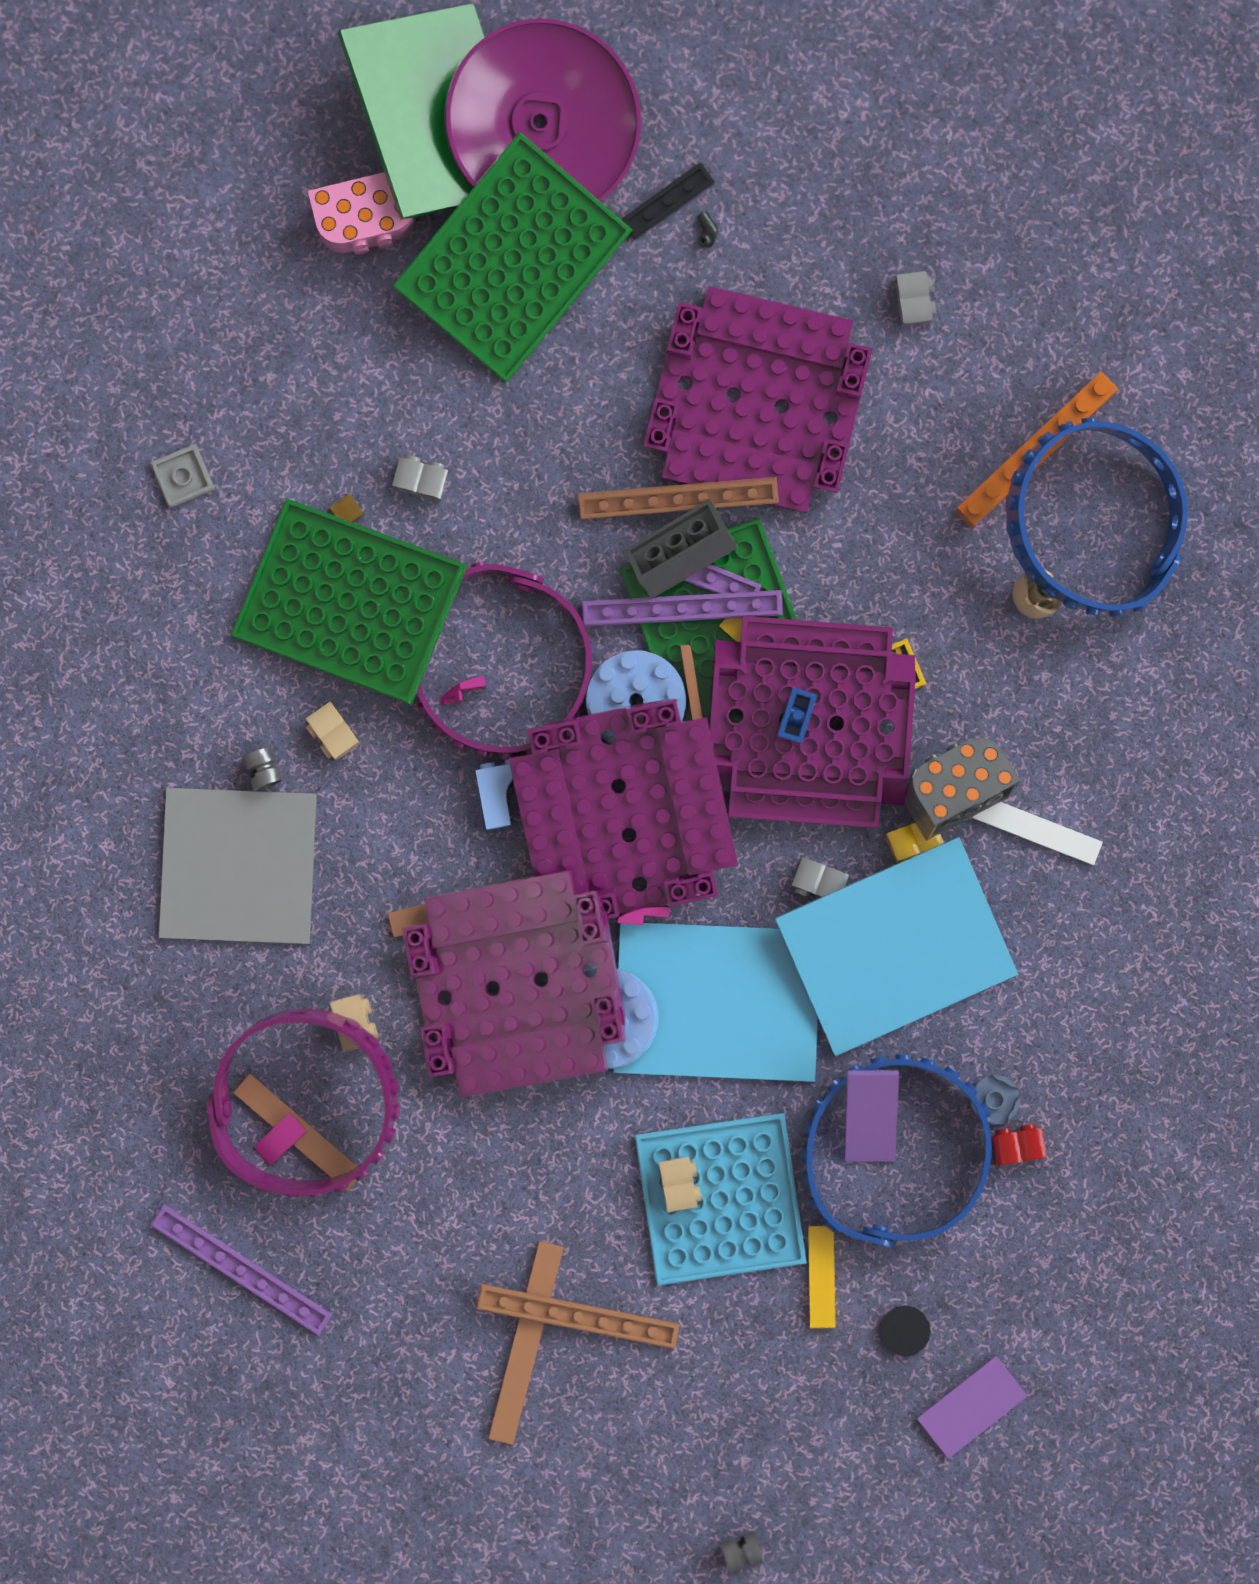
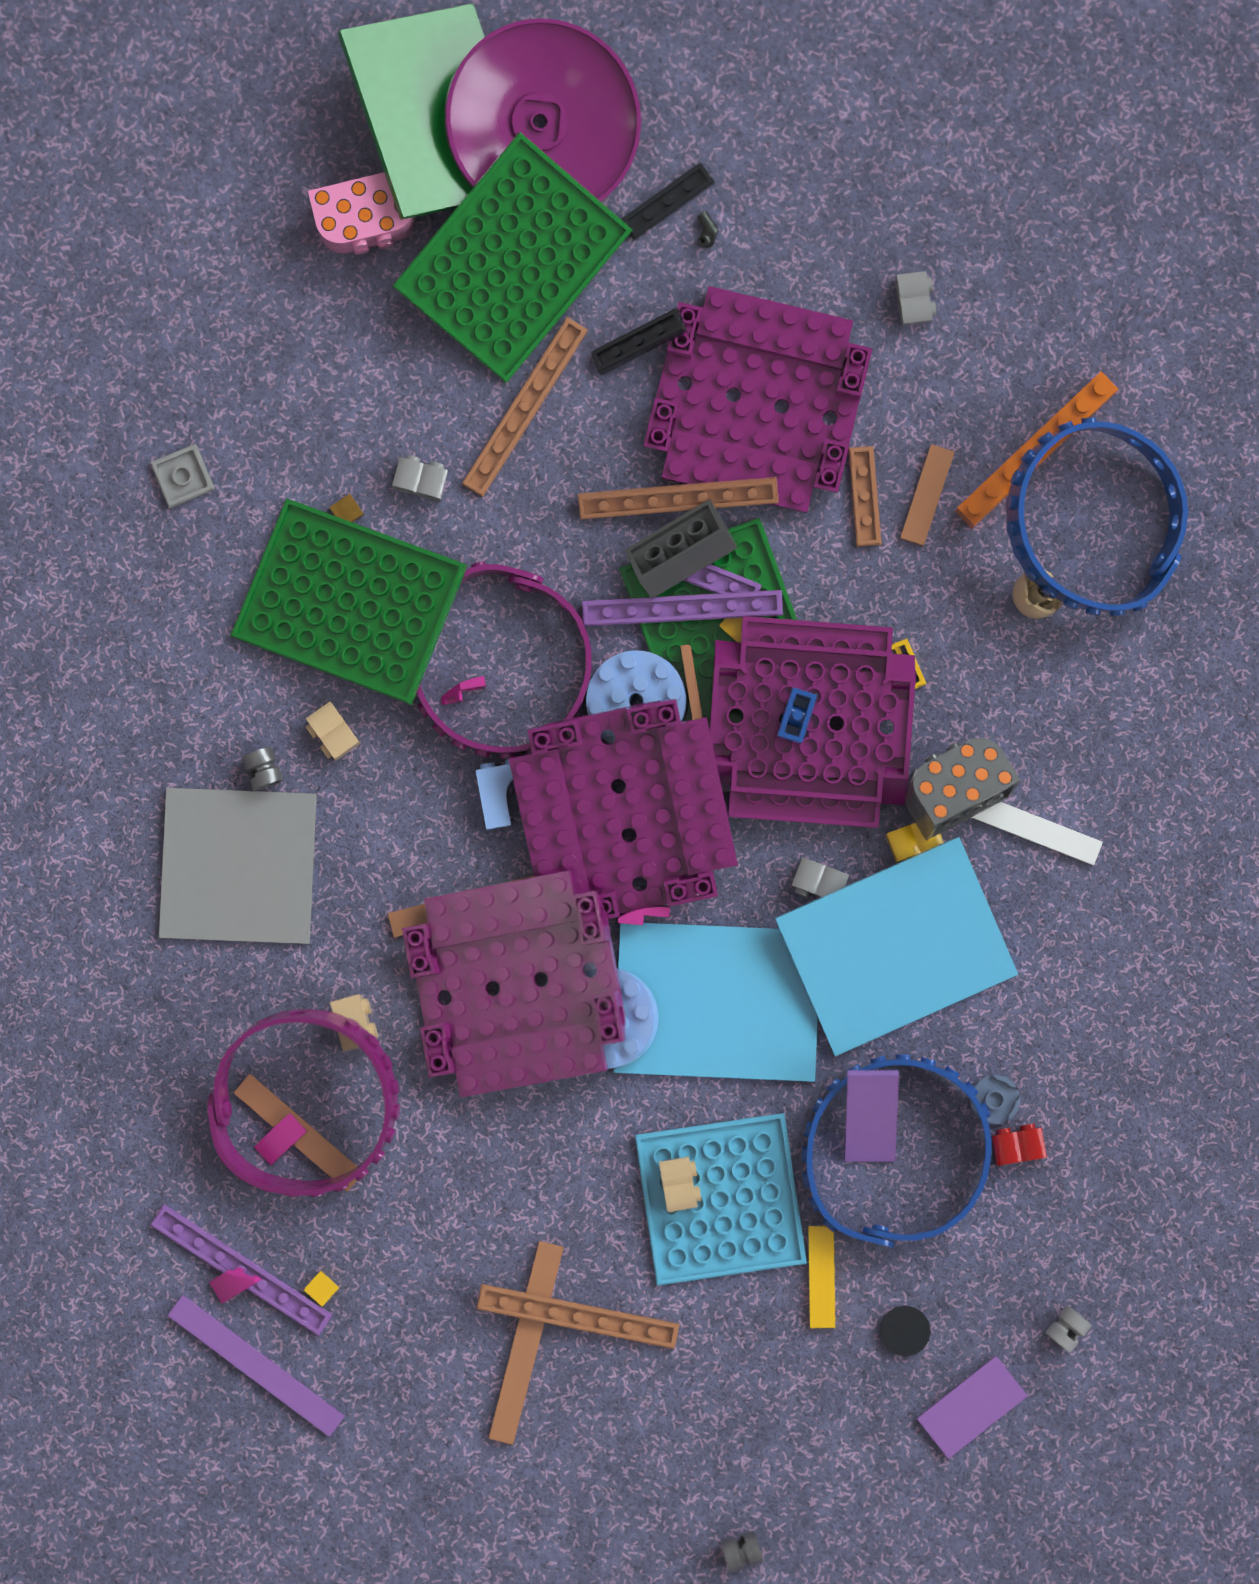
(232, 1283): none -> dark pink slope
(256, 1365): none -> medium lavender tile
(321, 1288): none -> yellow tile
(524, 407): none -> nougat tile
(639, 341): none -> black tile
(864, 496): none -> nougat tile
(927, 495): none -> nougat tile
(1068, 1329): none -> light grey wheel

